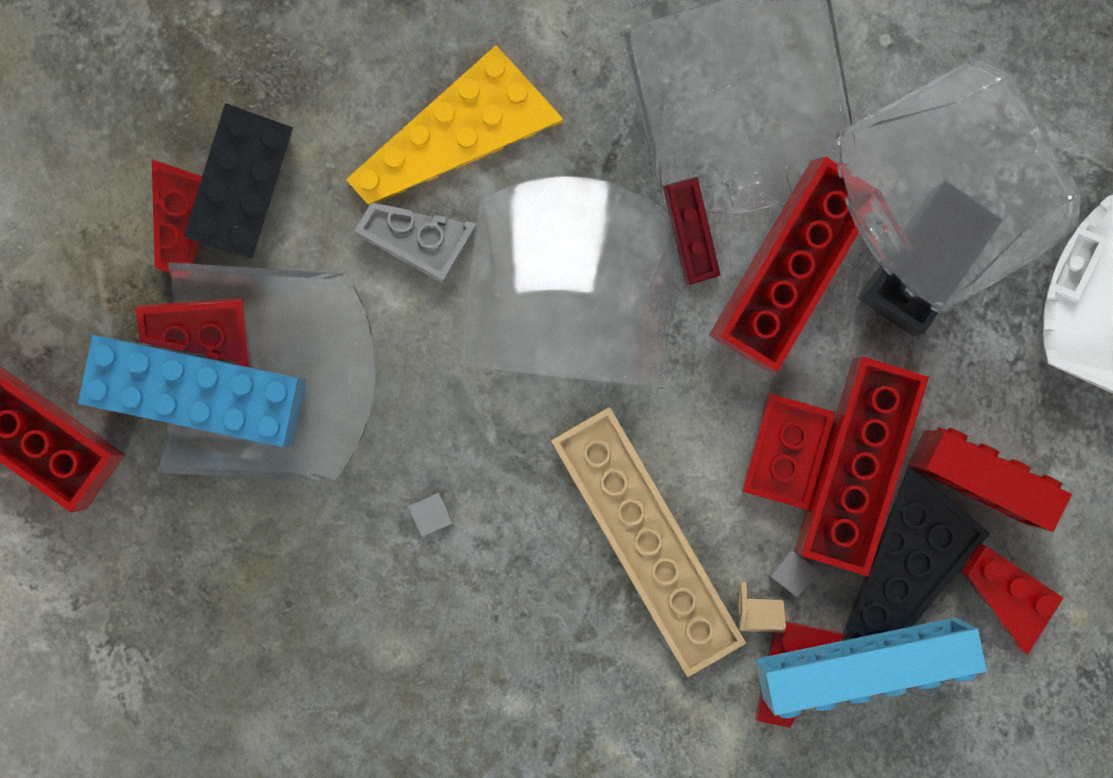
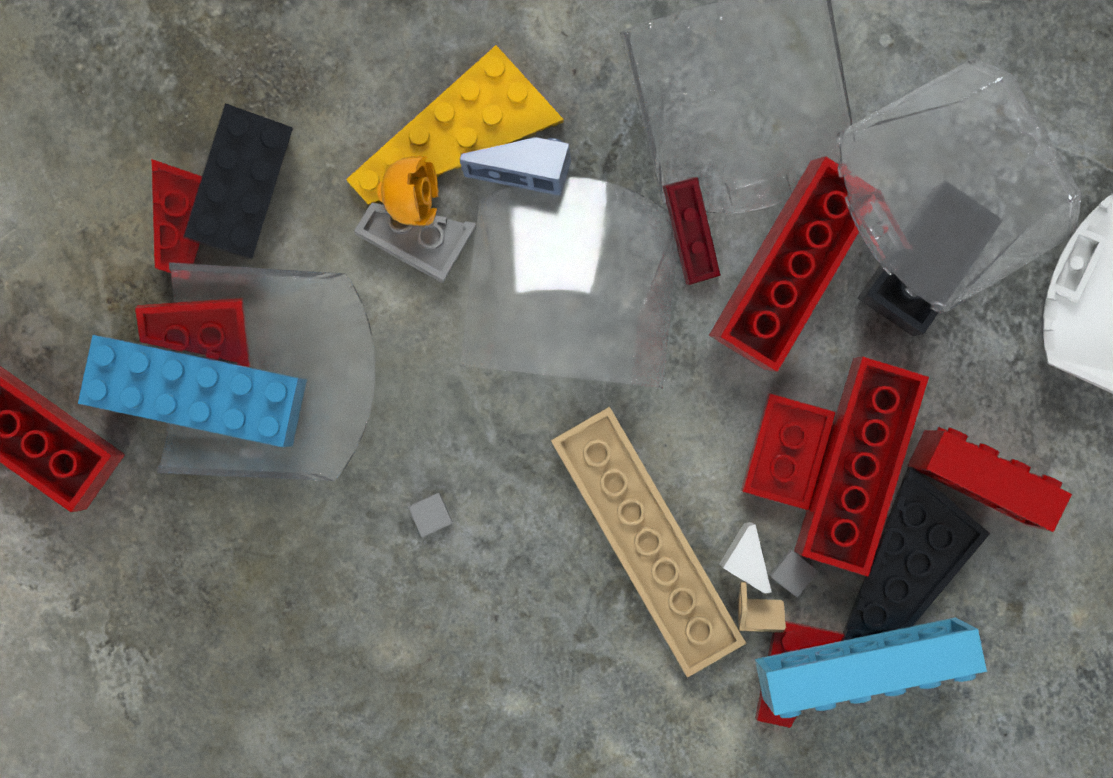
(409, 191): none -> light orange cylinder
(524, 164): none -> slope
(746, 559): none -> white slope
(1013, 595): red wing -> none

